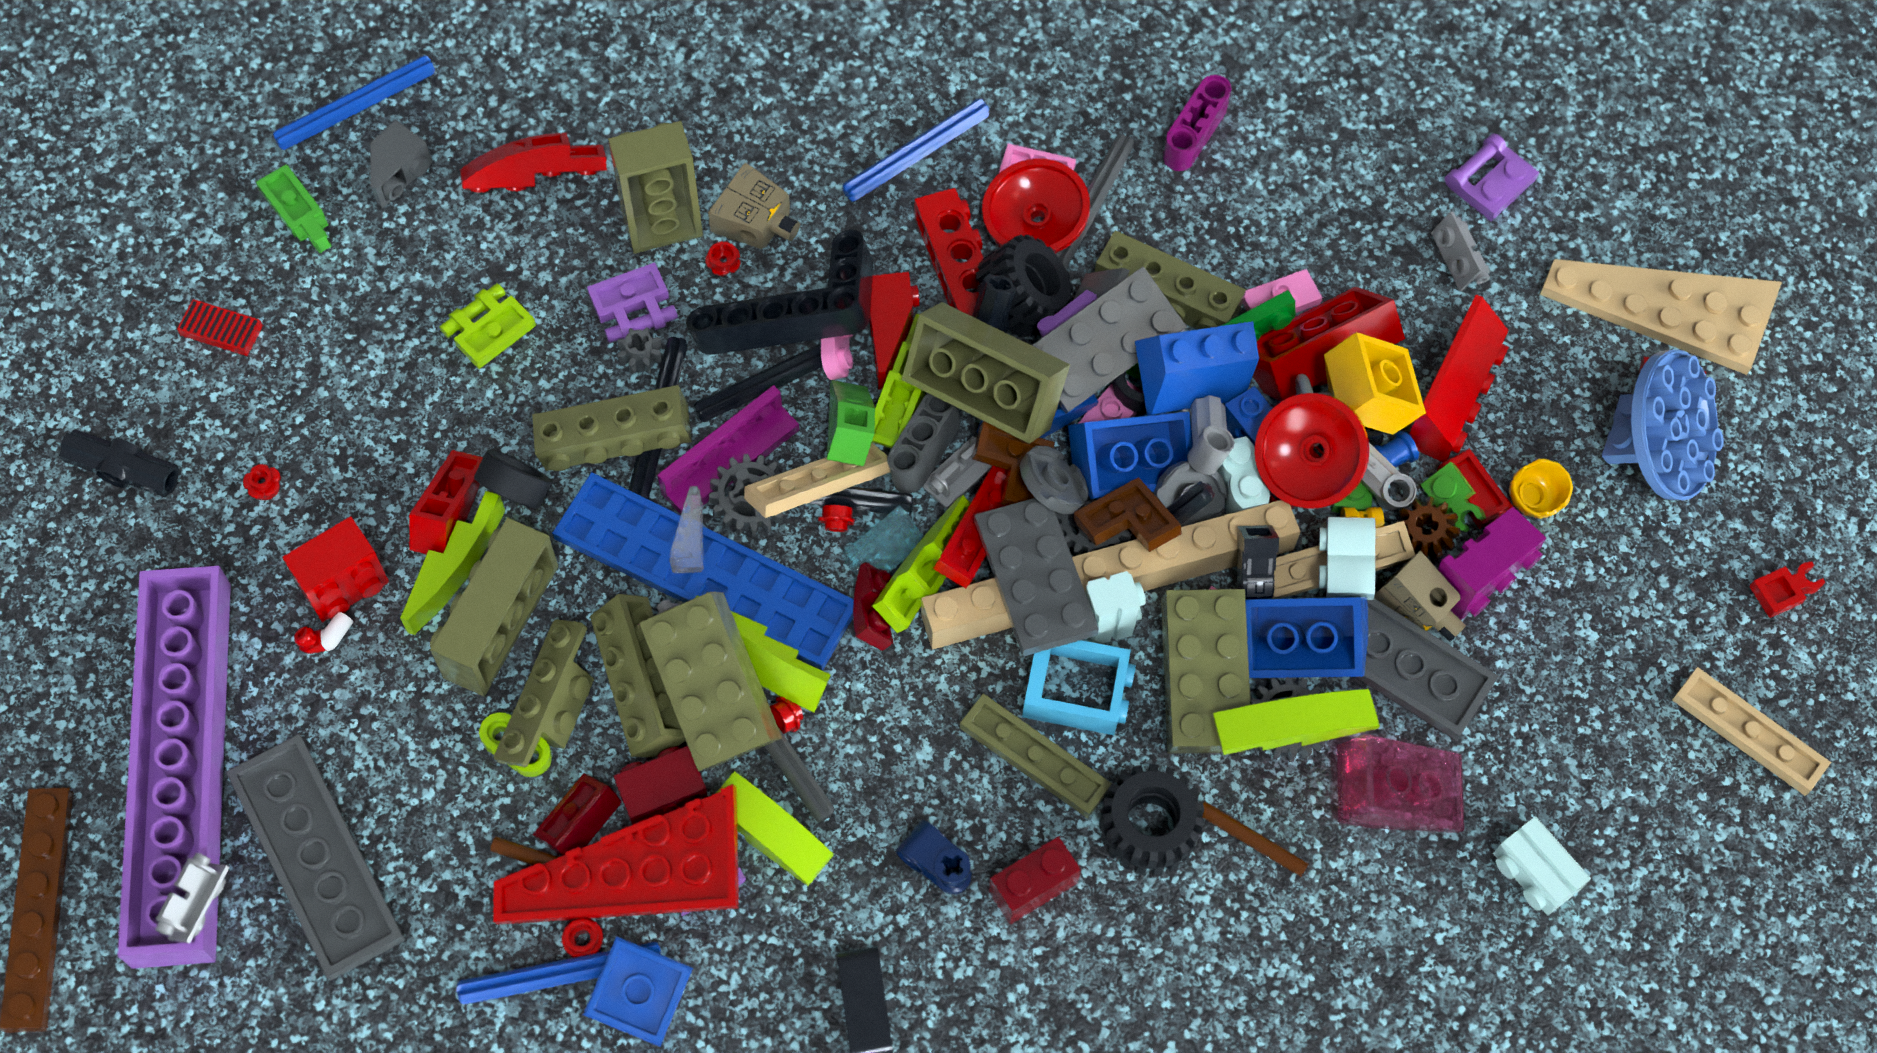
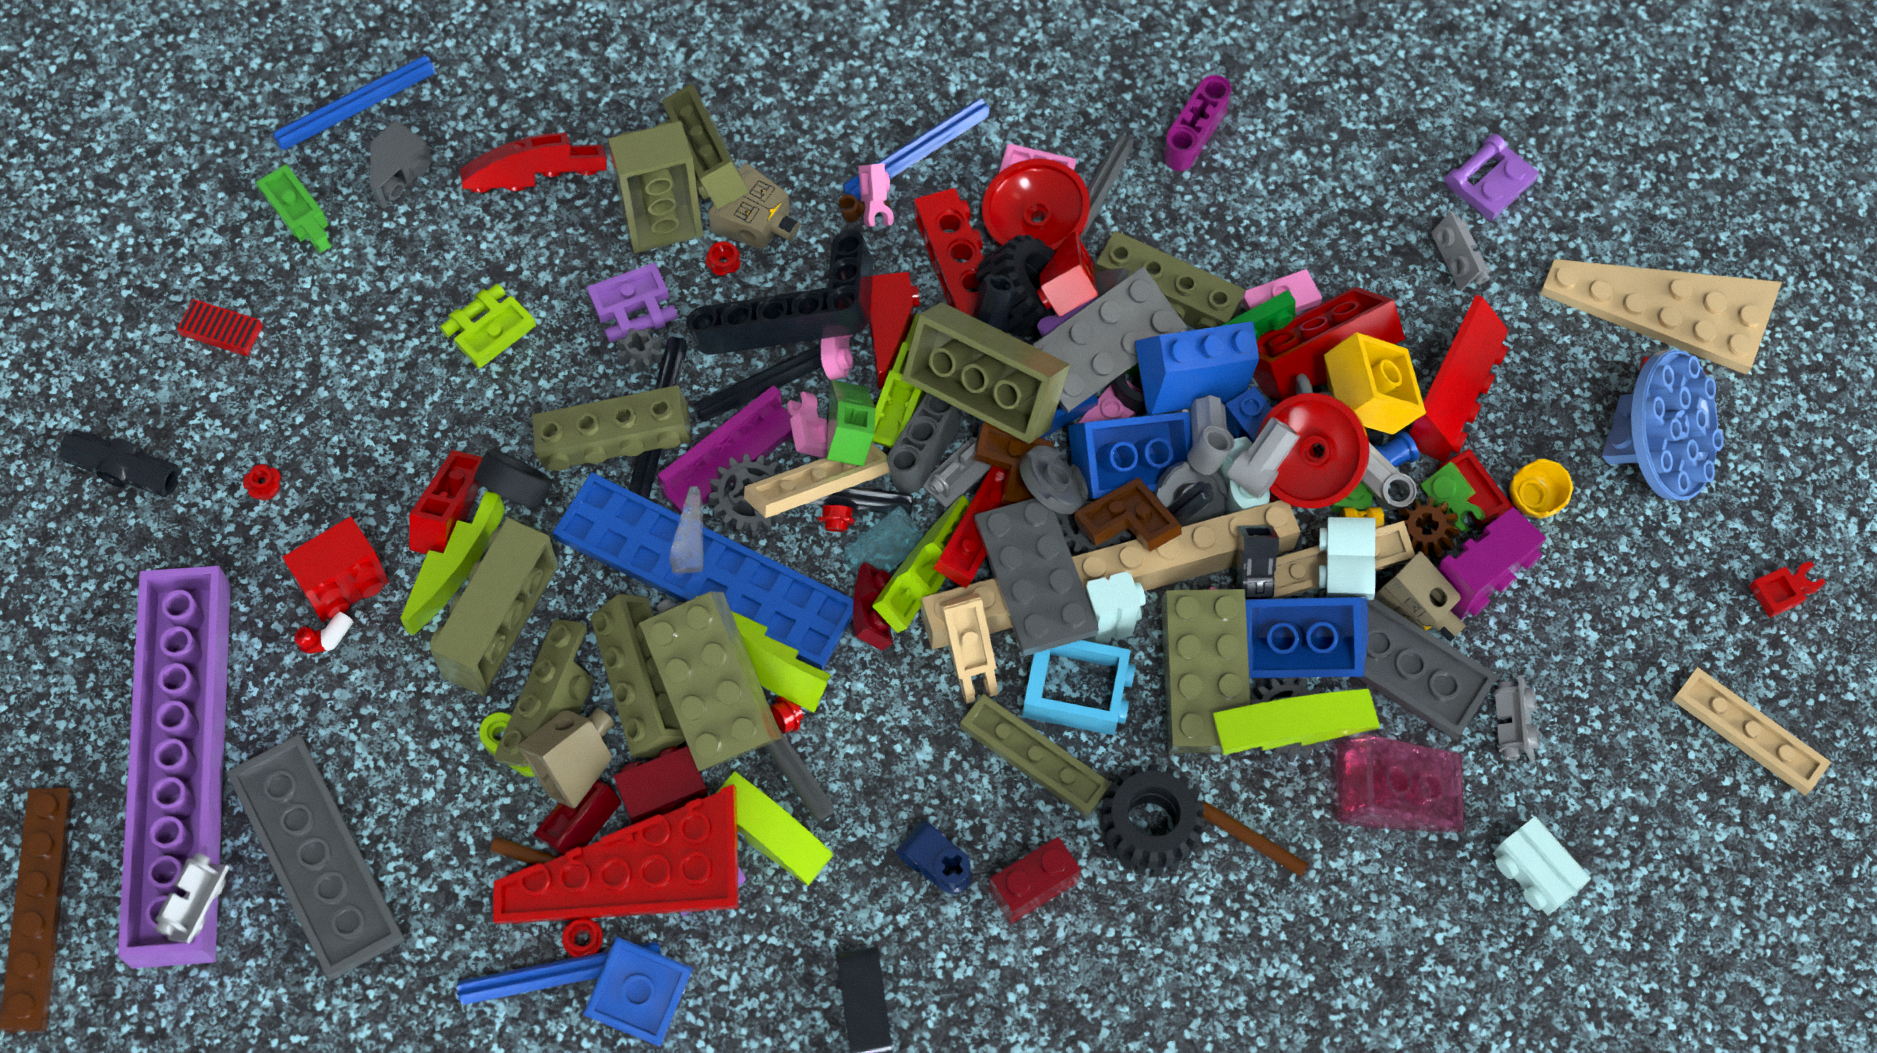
(569, 754): none -> dark tan torso
(712, 161): none -> olive brick
(808, 429): none -> bright pink plate
(851, 201): none -> reddish brown hand
(873, 190): none -> bright pink plate
(970, 643): none -> tan hinge
(1068, 277): none -> slope
(1258, 466): none -> light grey piece
(1520, 735): none -> light grey hinge

